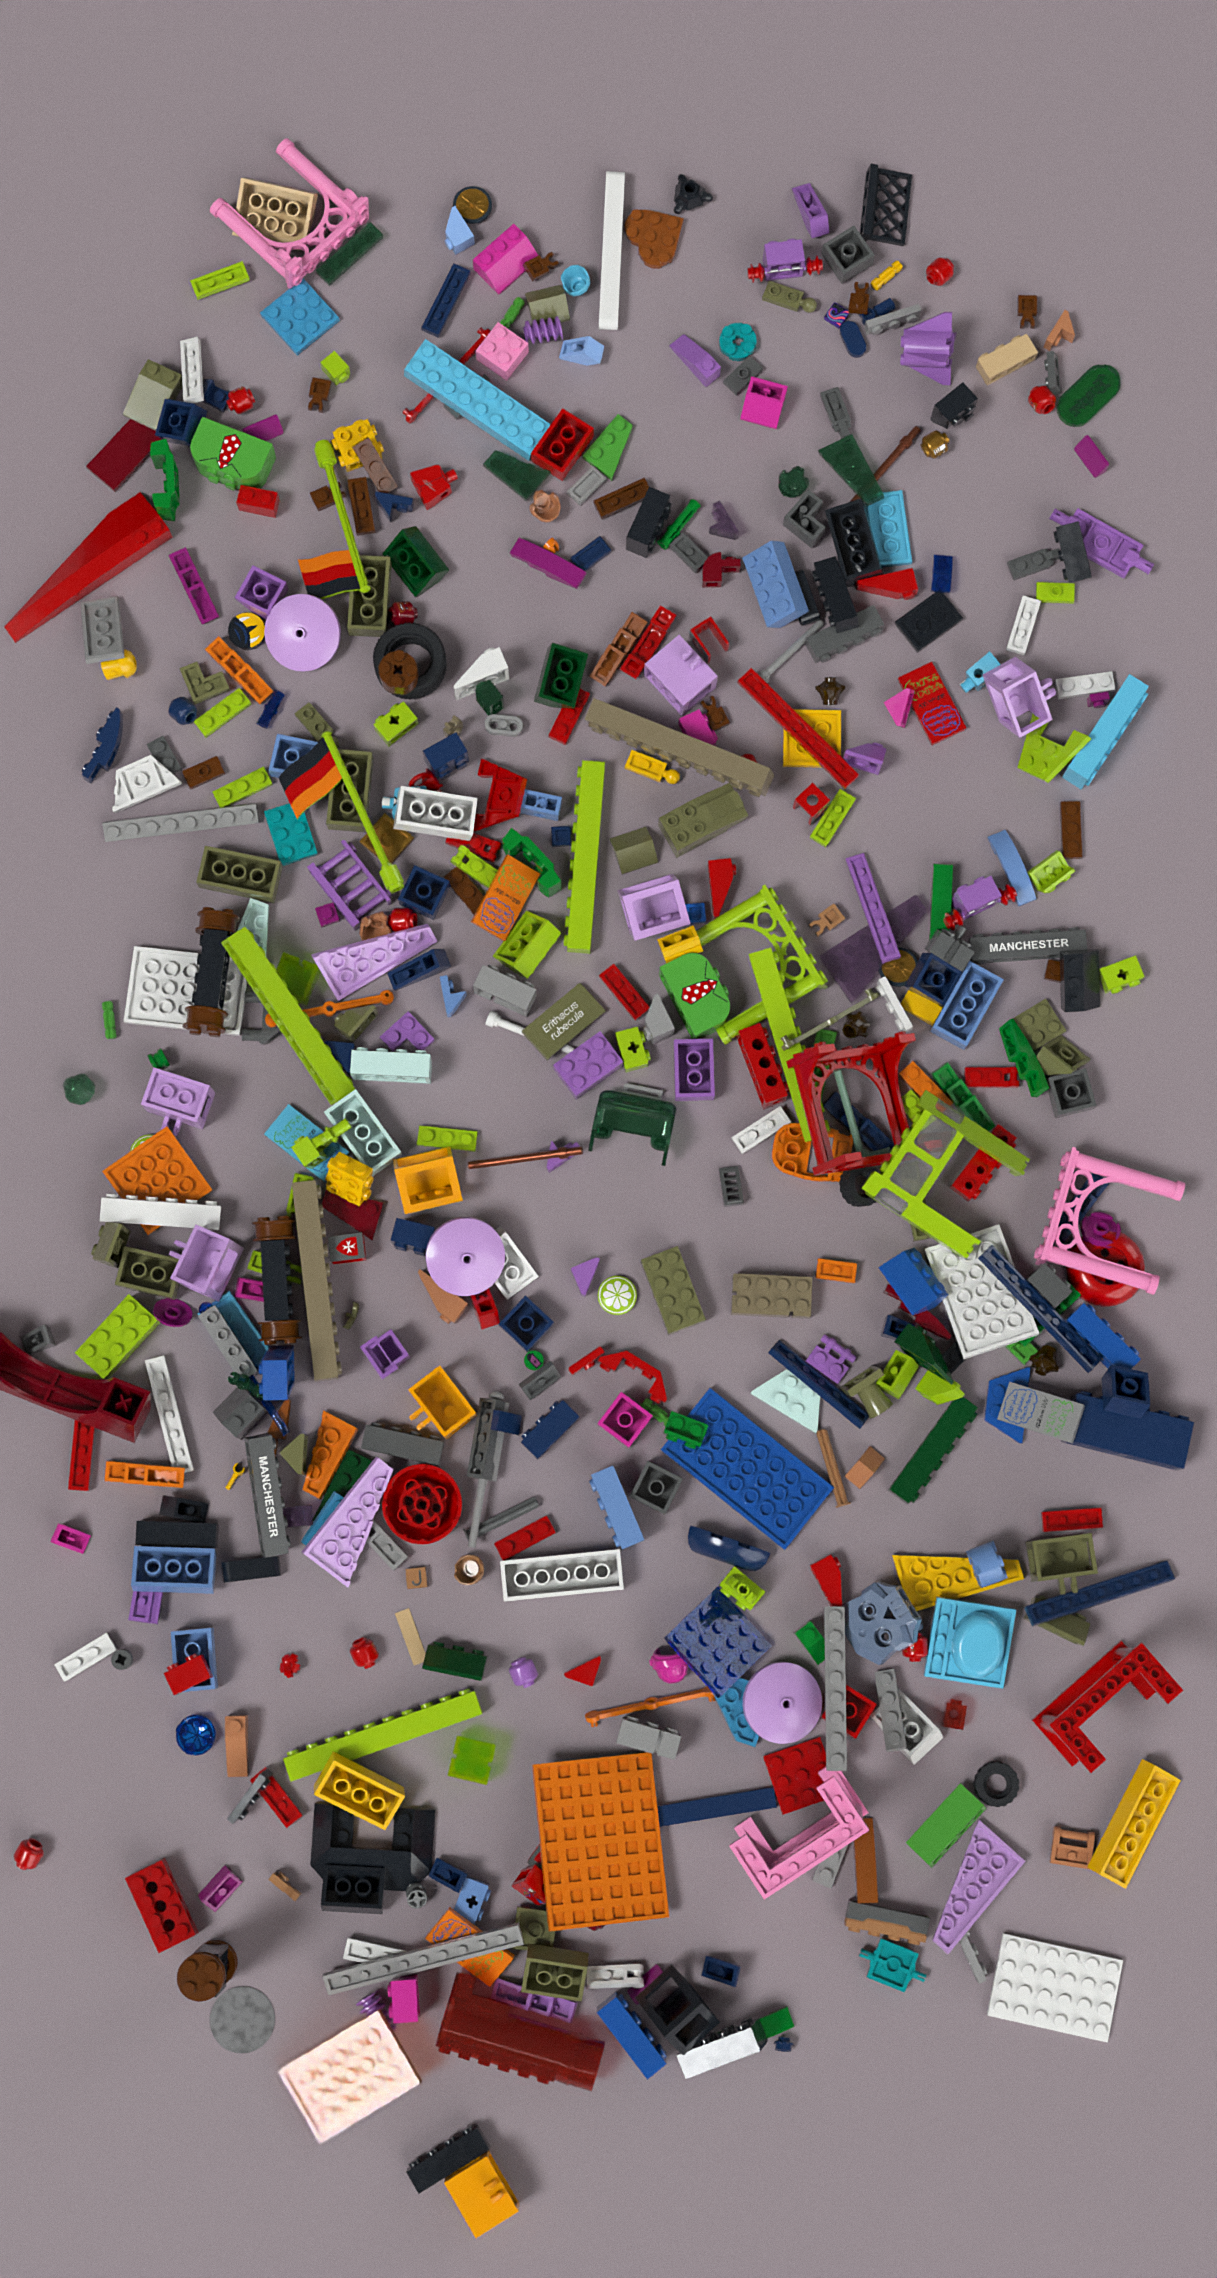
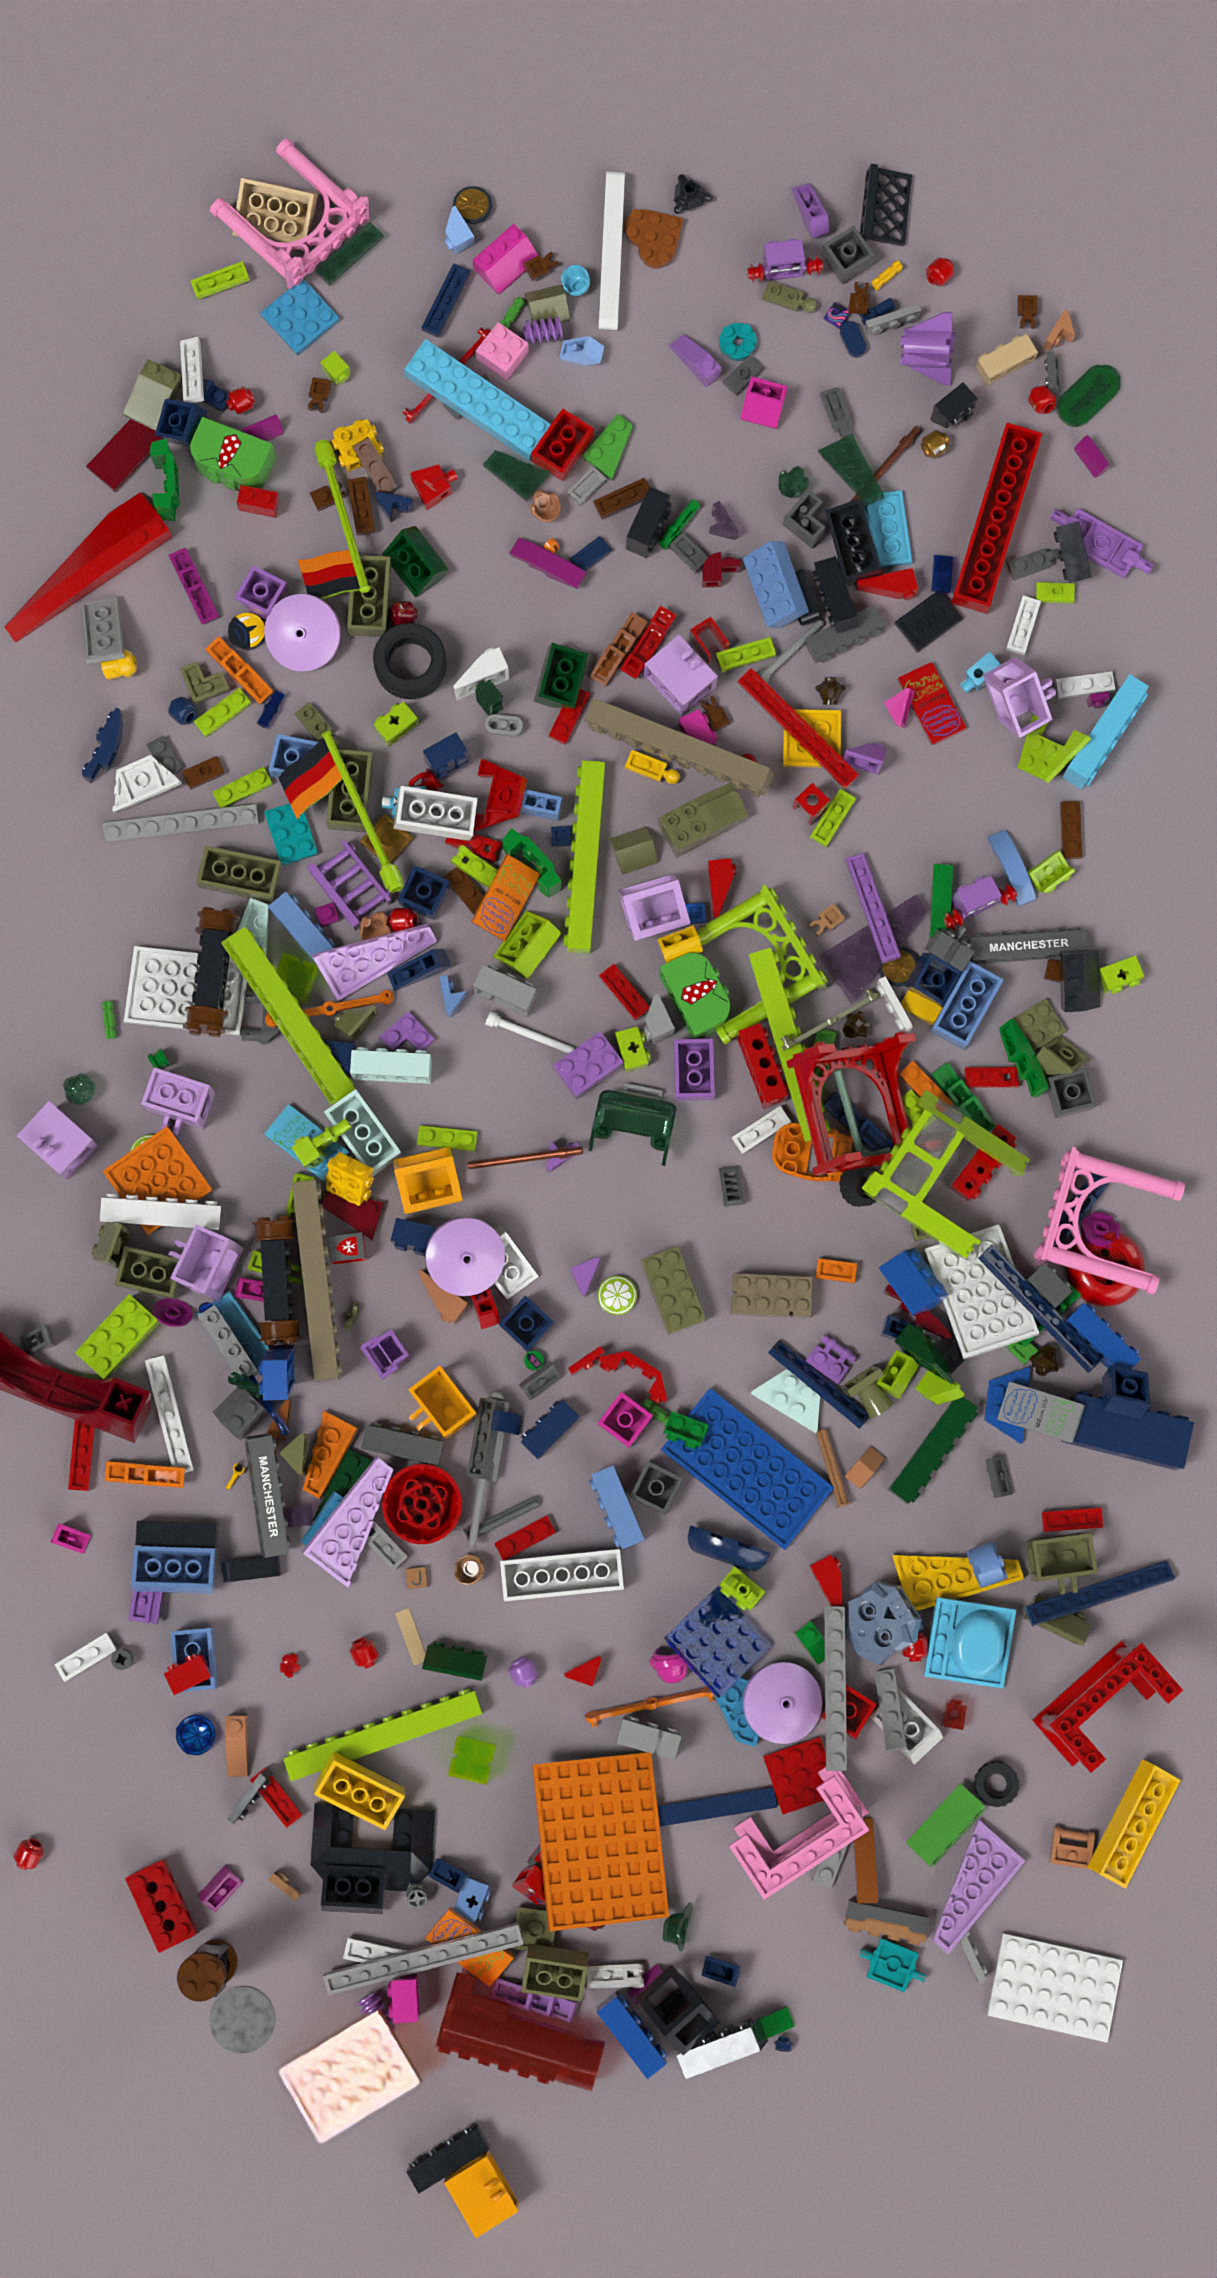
(57, 1140): none -> lavender piece
(183, 1509): black slope -> none
(299, 926): none -> medium blue brick
(399, 662): reddish brown brick -> none
(453, 726): dark tan plate -> none
(563, 1021): olive tile -> none
(676, 1927): none -> clear green piece
(745, 654): none -> lime plate
(996, 518): none -> red brick
(998, 1476): none -> dark grey plate

